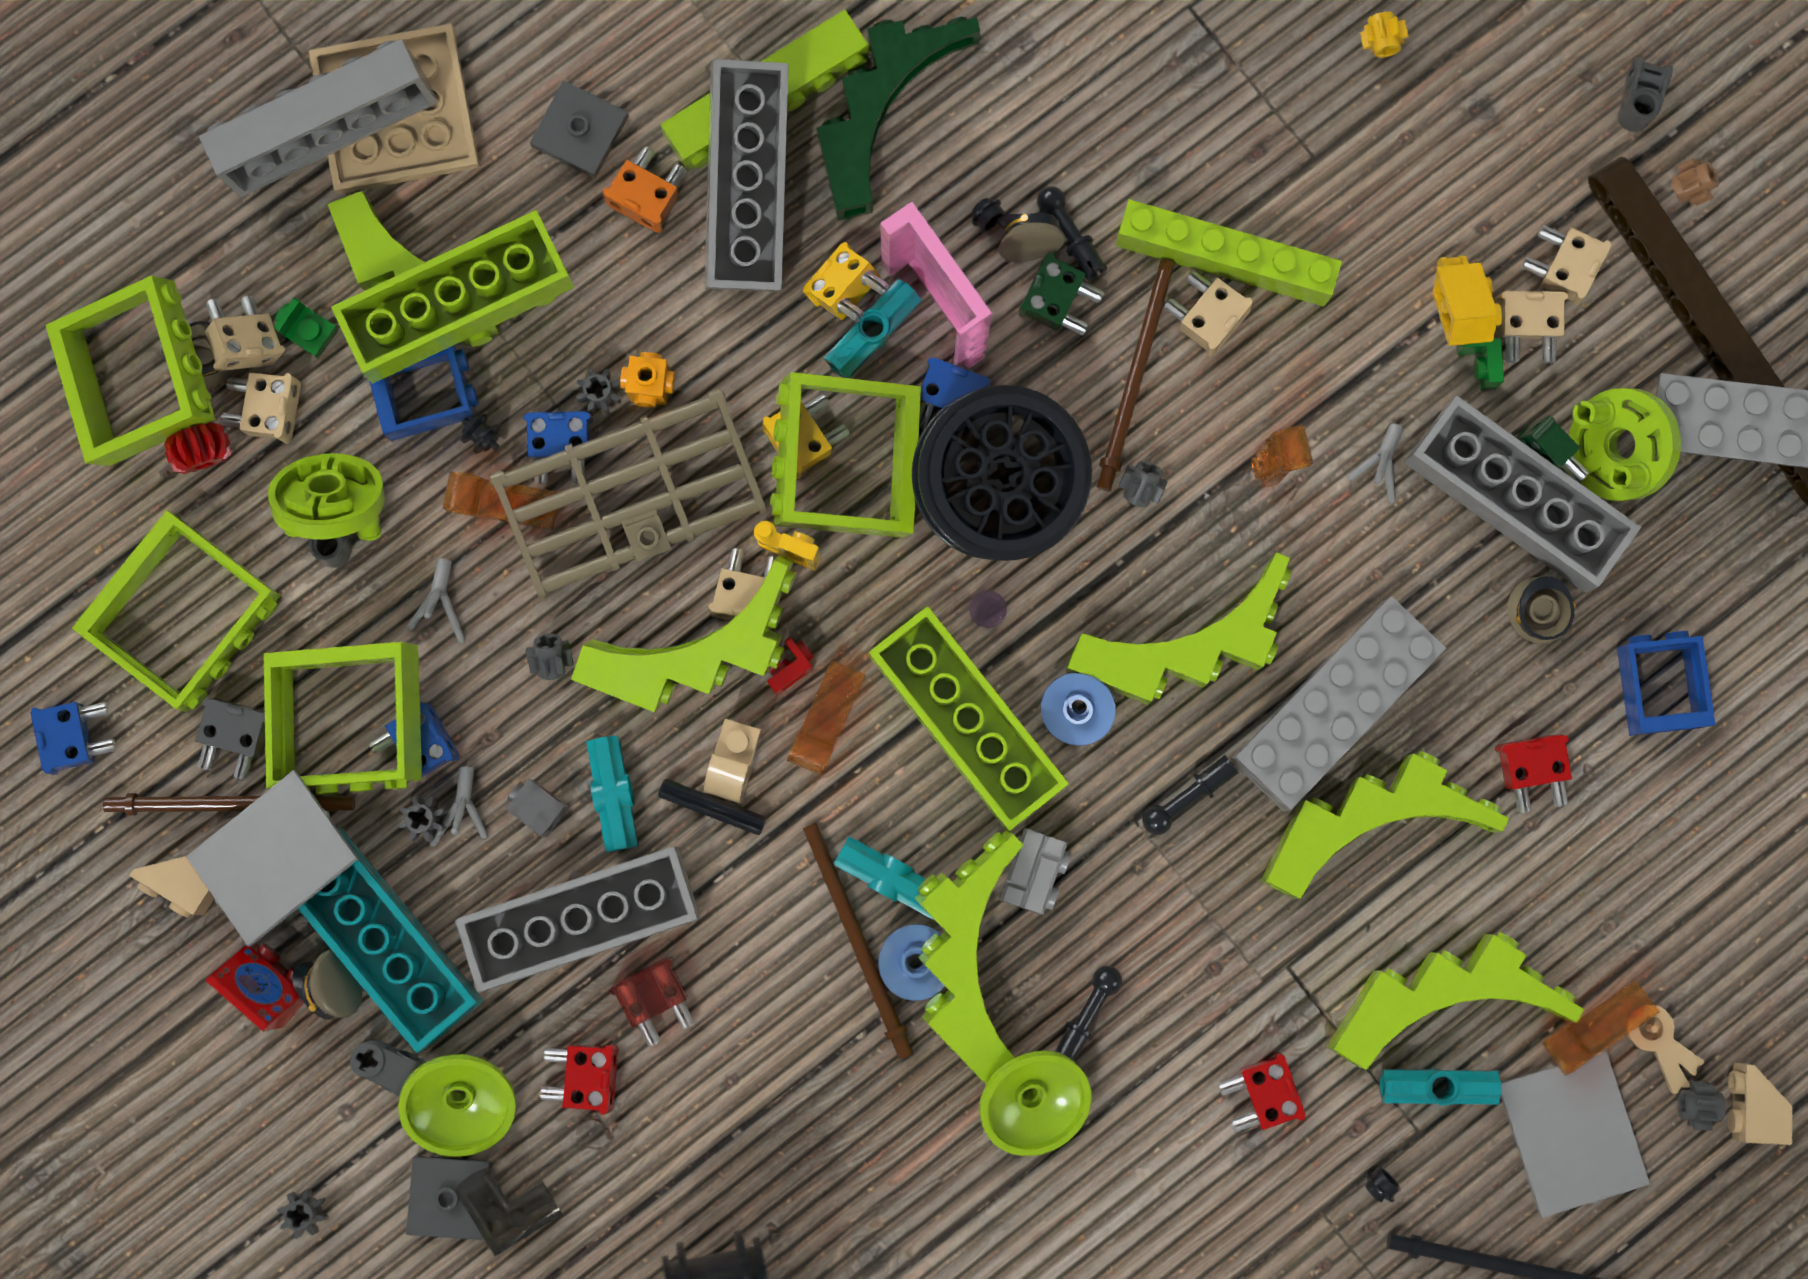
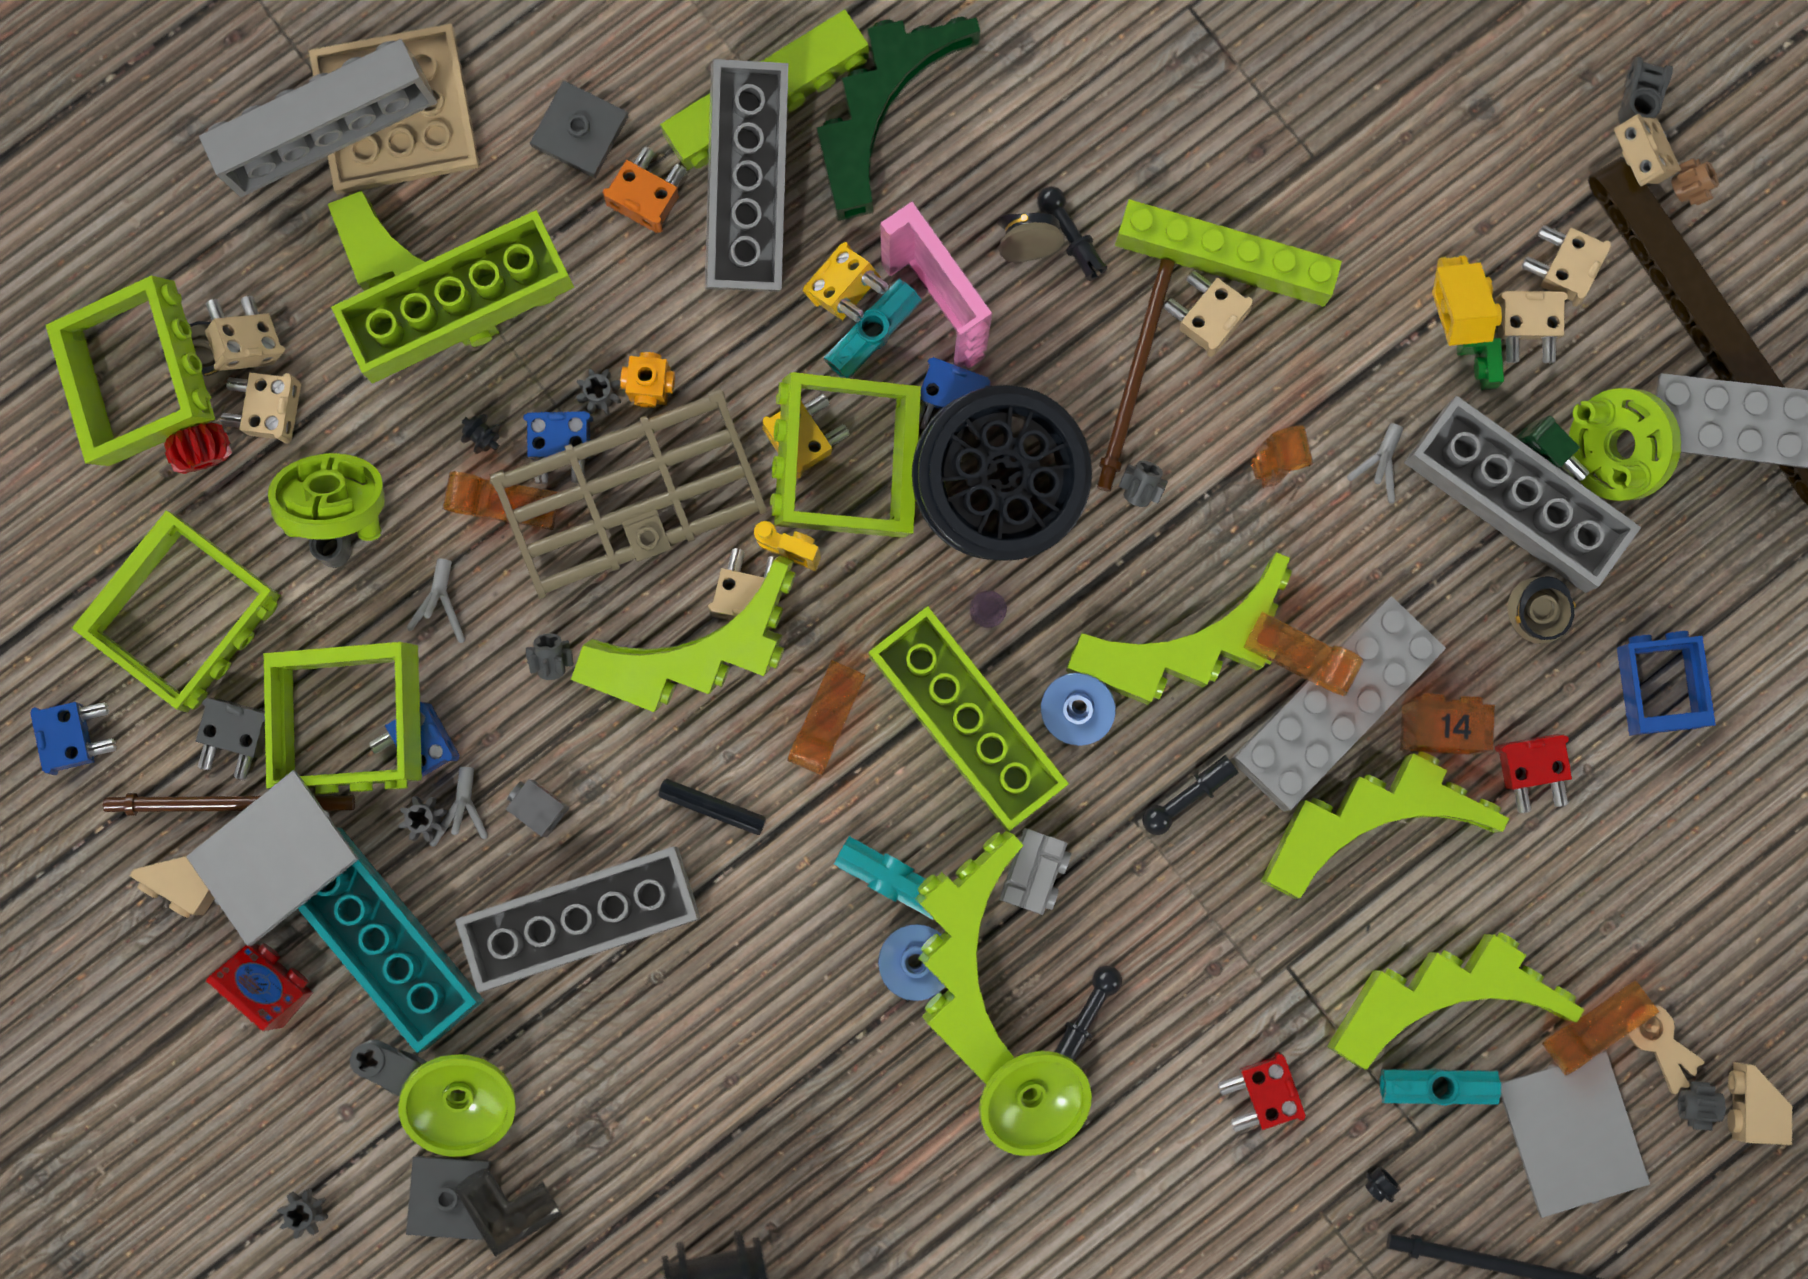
(304, 327): green bracket -> none
(327, 987): dark tan piece -> none
(387, 406): blue window -> none
(594, 1078): red piece -> none
(612, 793): teal piece -> none
(648, 990): clear red piece -> none
(732, 761): tan brick -> none
(790, 673): red bracket -> none
(895, 1030): reddish brown bar -> none
(987, 213): black plate -> none
(1053, 293): dark green piece -> none
(1304, 655): none -> clear orange plate
(1384, 34): yellow gear -> none
(1447, 727): none -> clear orange brick
(1647, 150): none -> tan piece

